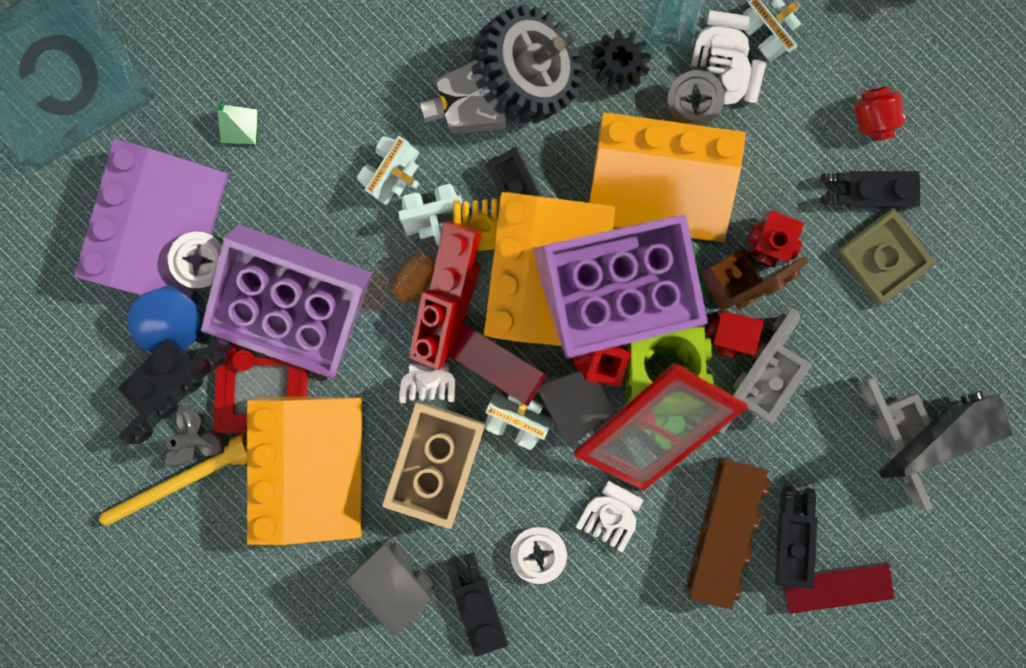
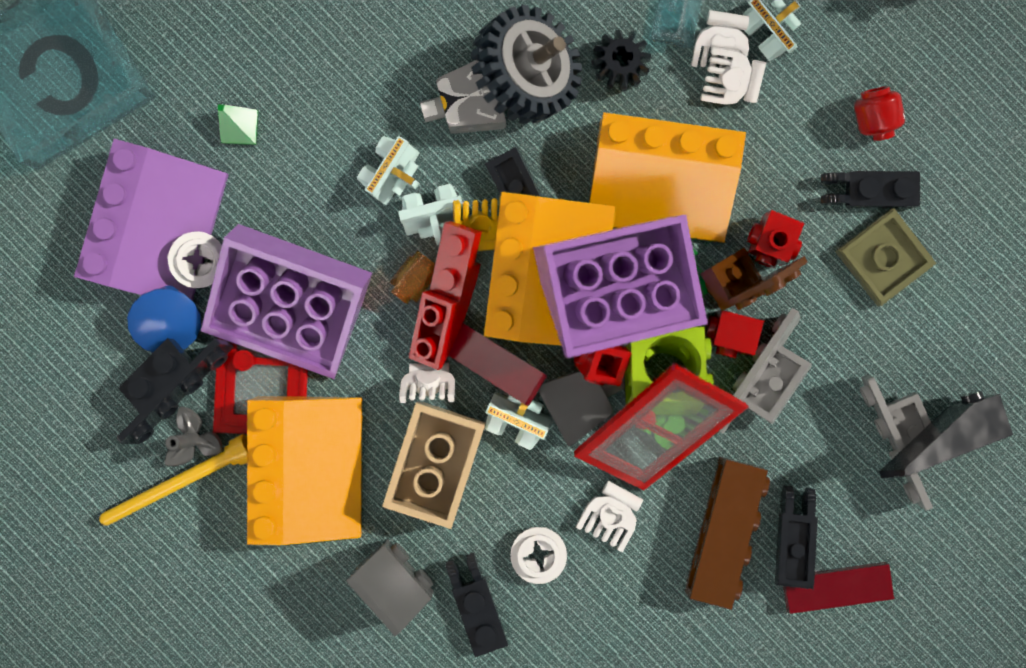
(708, 108): dark grey gear -> none

